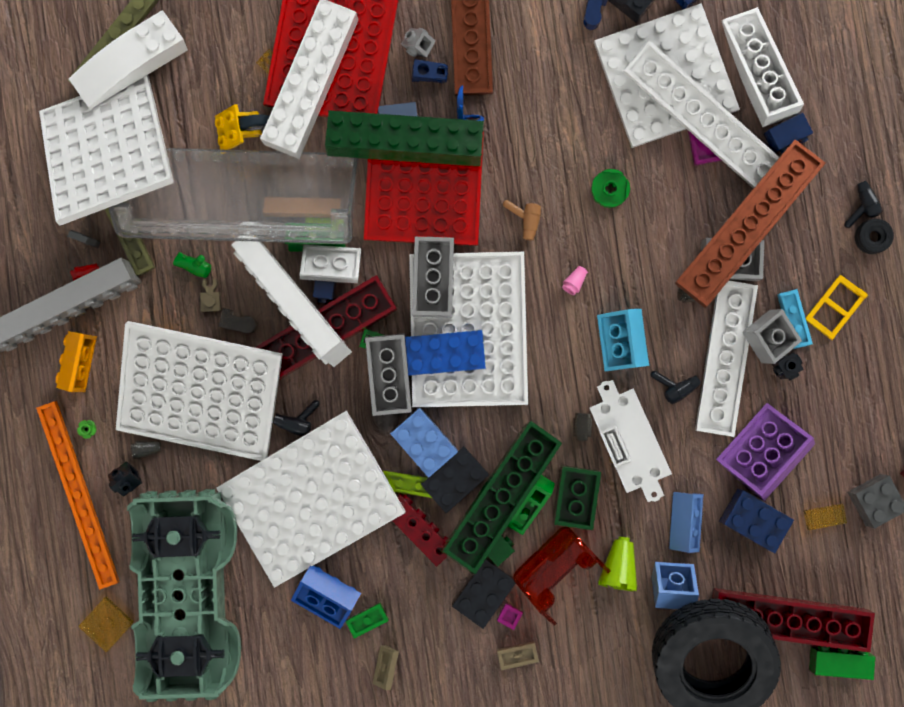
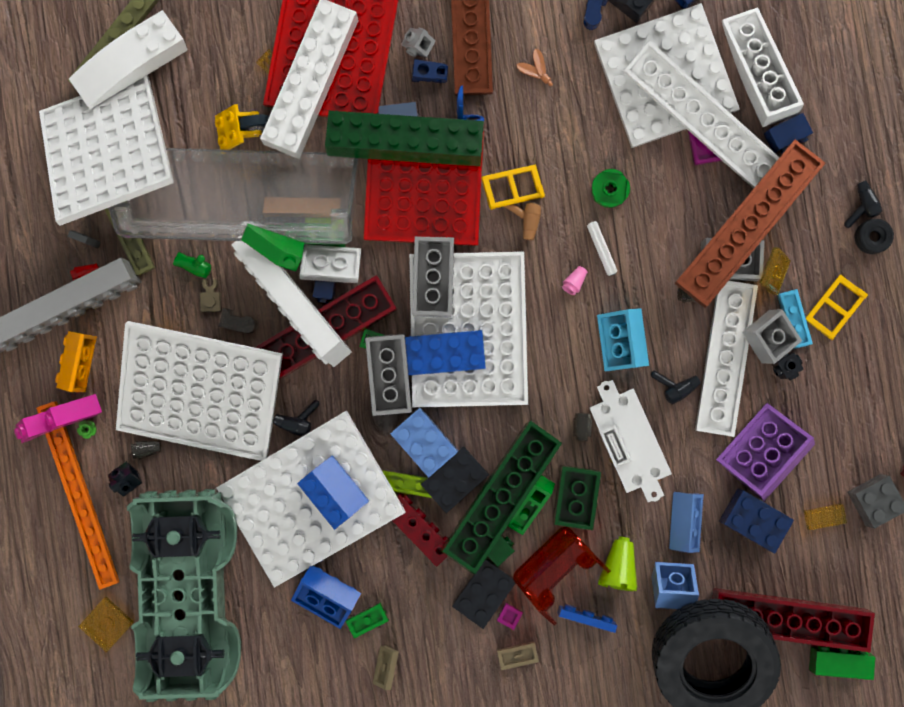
(57, 417): none -> dark pink arch
(275, 247): none -> green slope
(333, 492): none -> slope
(509, 174): none -> yellow window
(538, 71): none -> nougat piece
(587, 617): none -> blue plate
(602, 248): none -> white axle
(775, 271): none -> clear yellow tile

